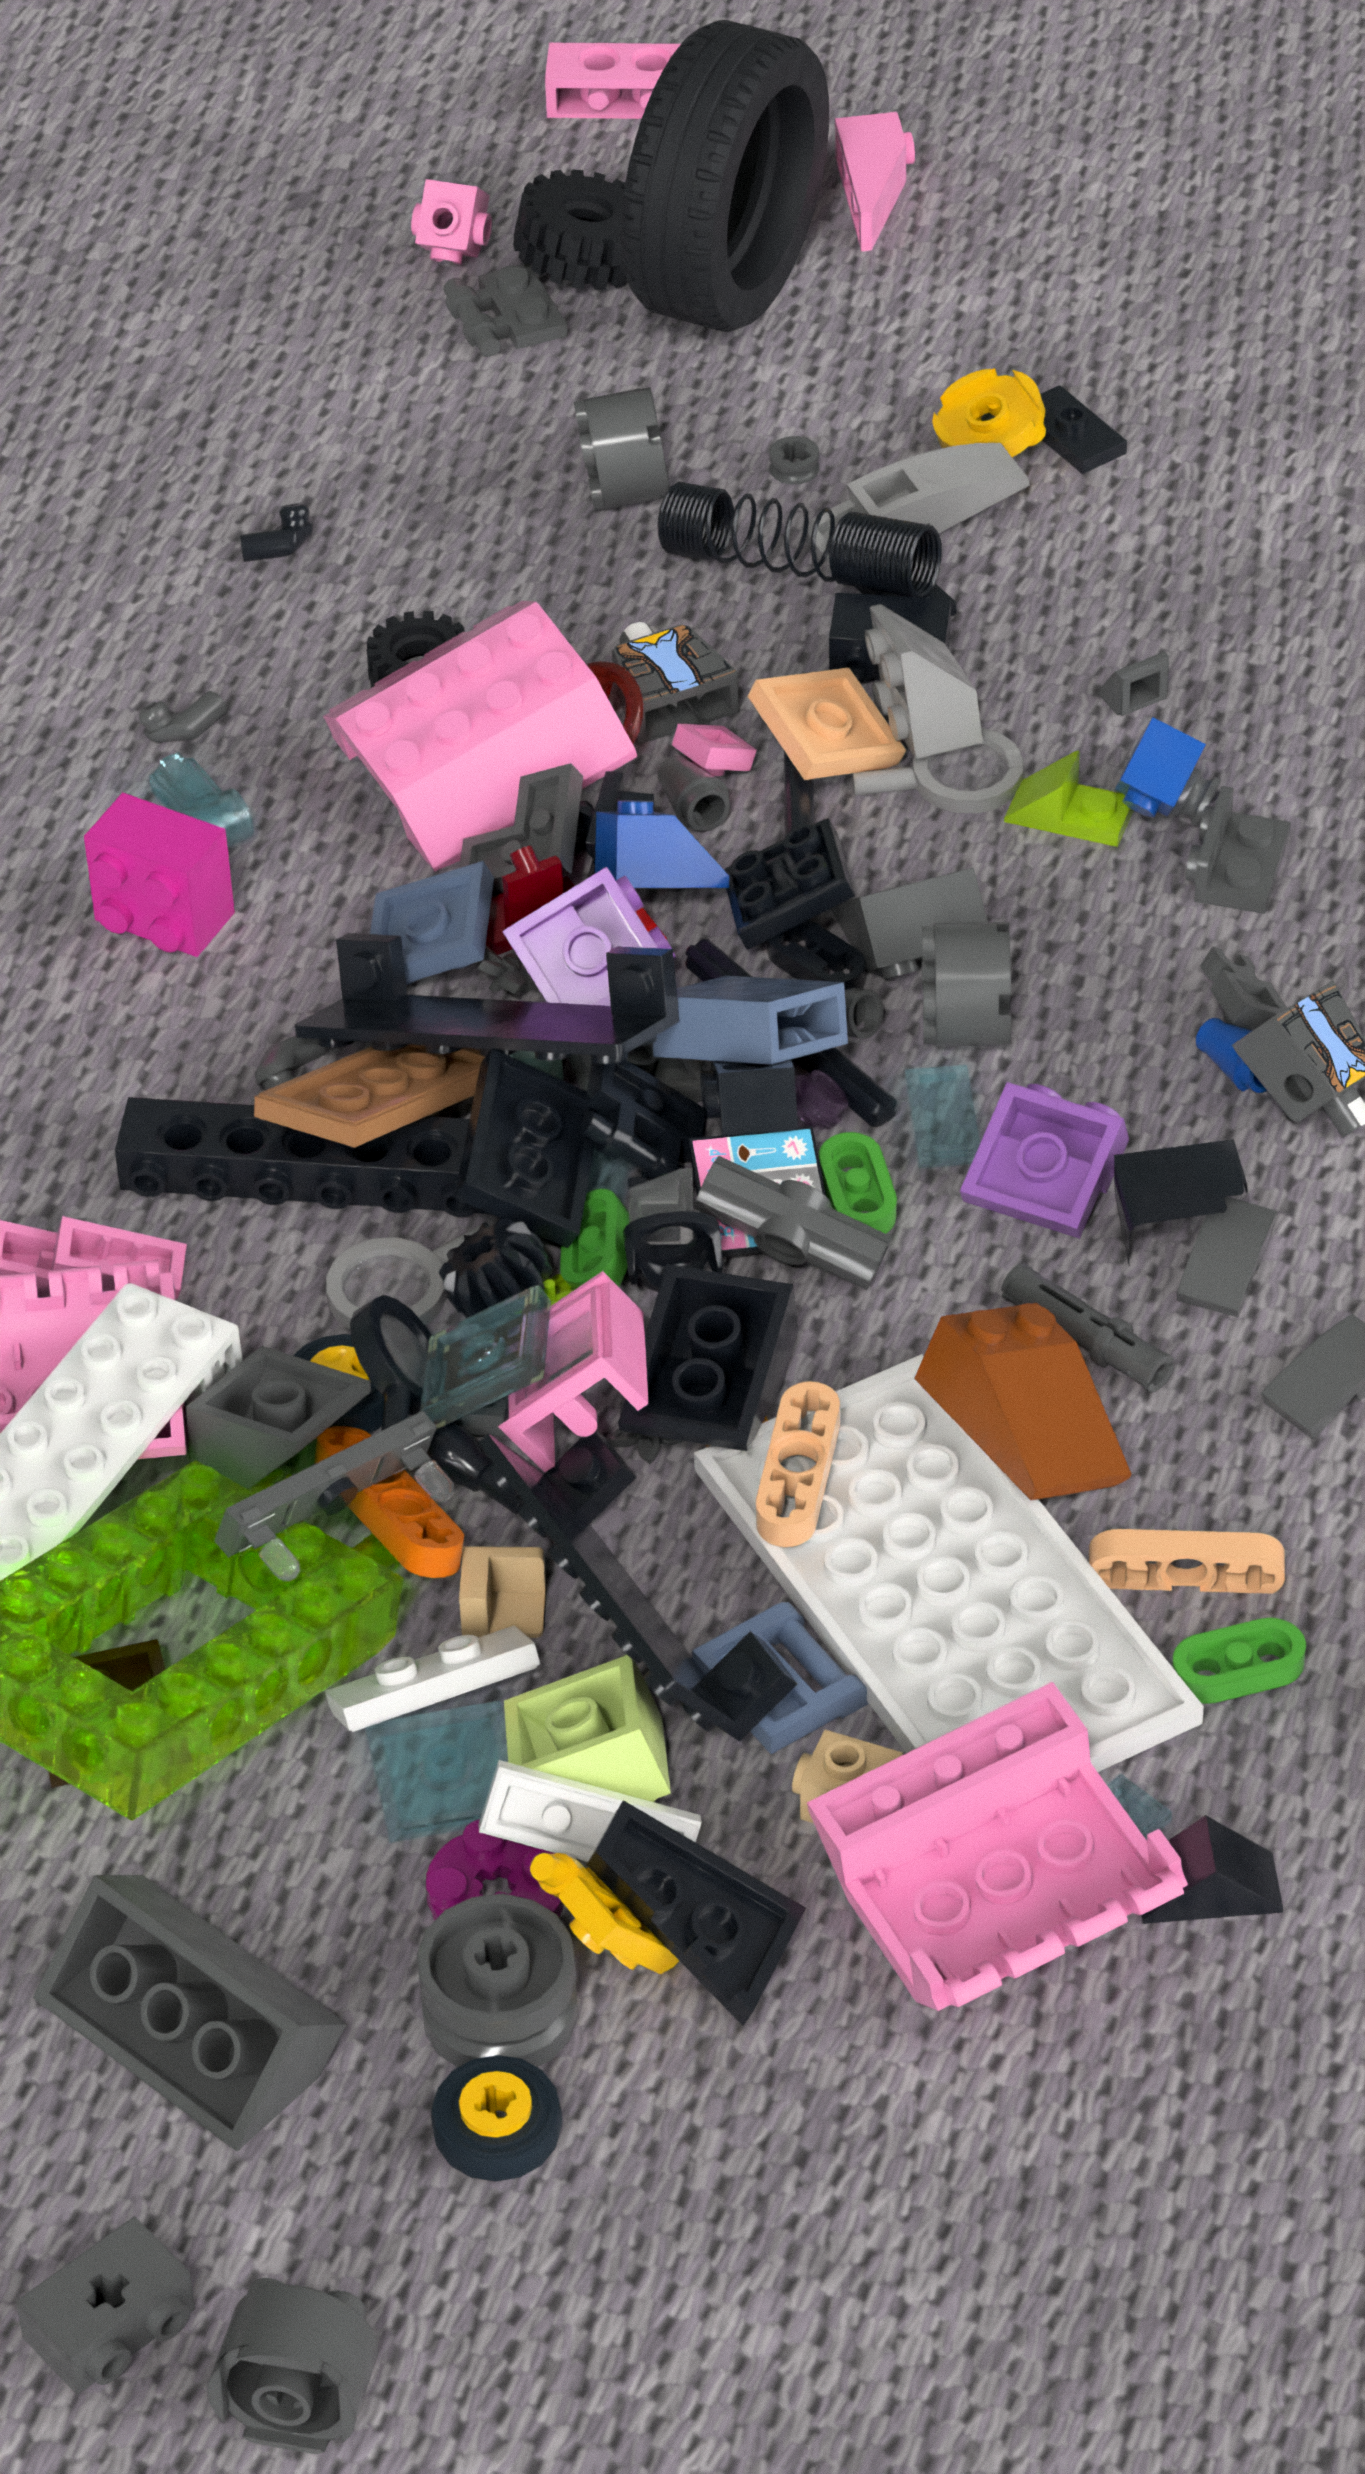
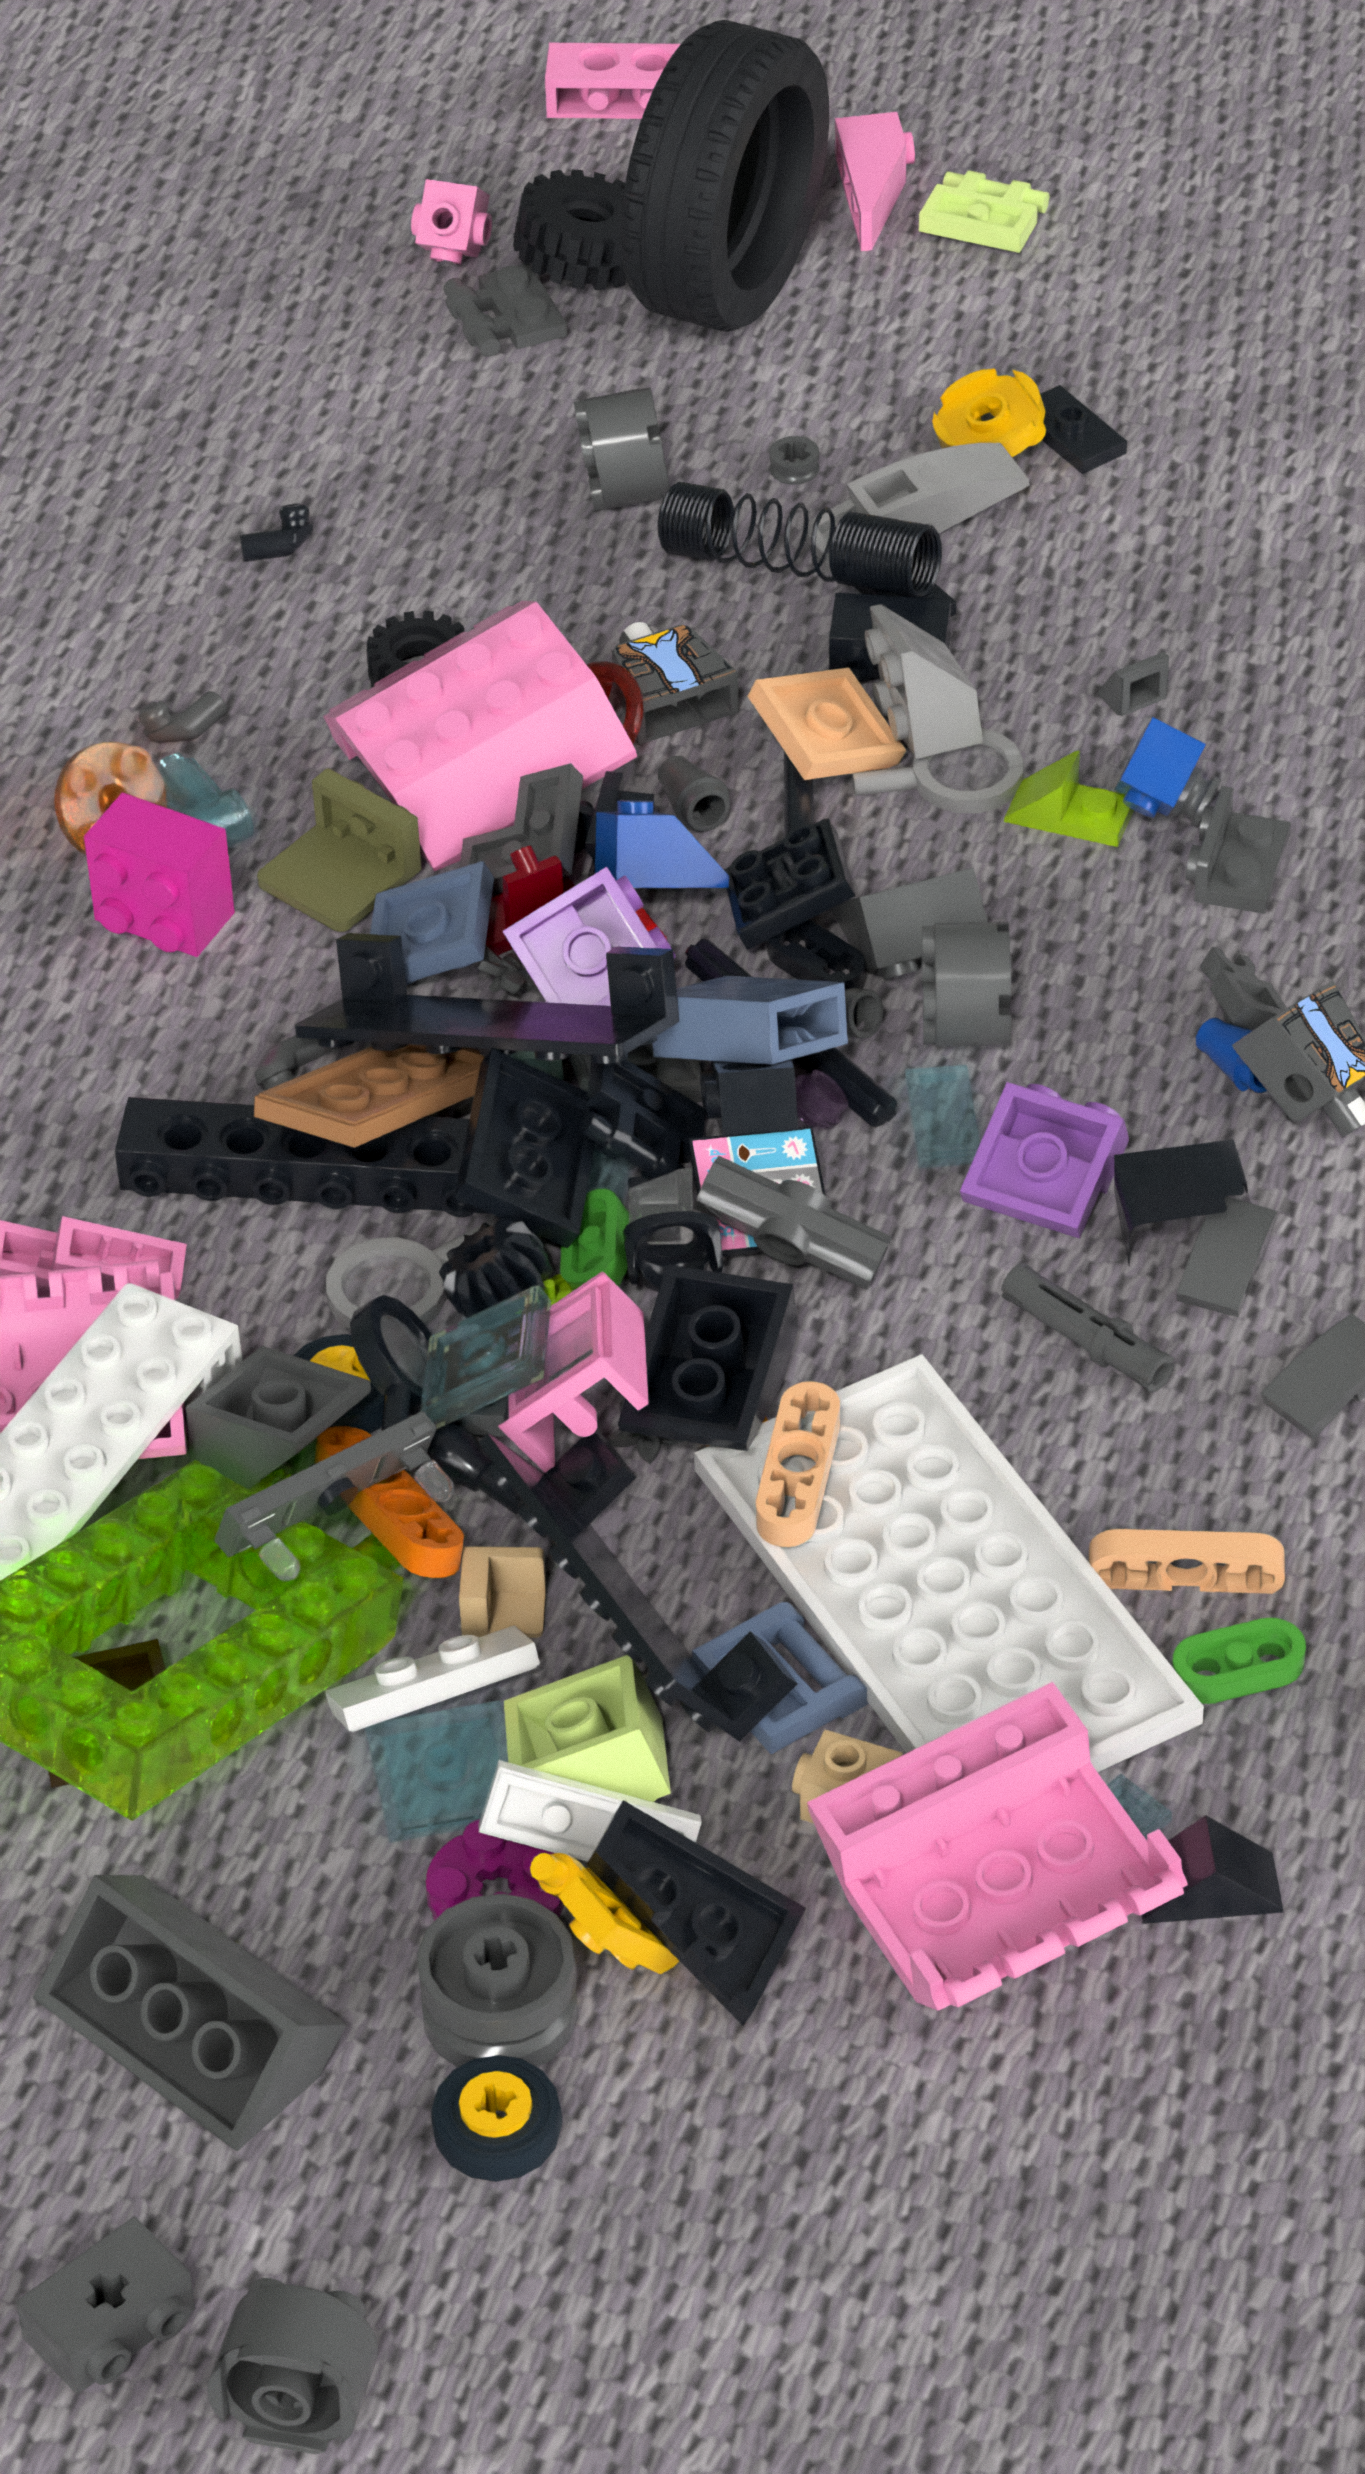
(96, 779): none -> clear orange plate
(347, 857): none -> olive bracket
(714, 748): bright pink plate -> none
(863, 1187): bright green plate -> none
(983, 210): none -> yellowish green plate
(1024, 1399): dark orange slope -> none

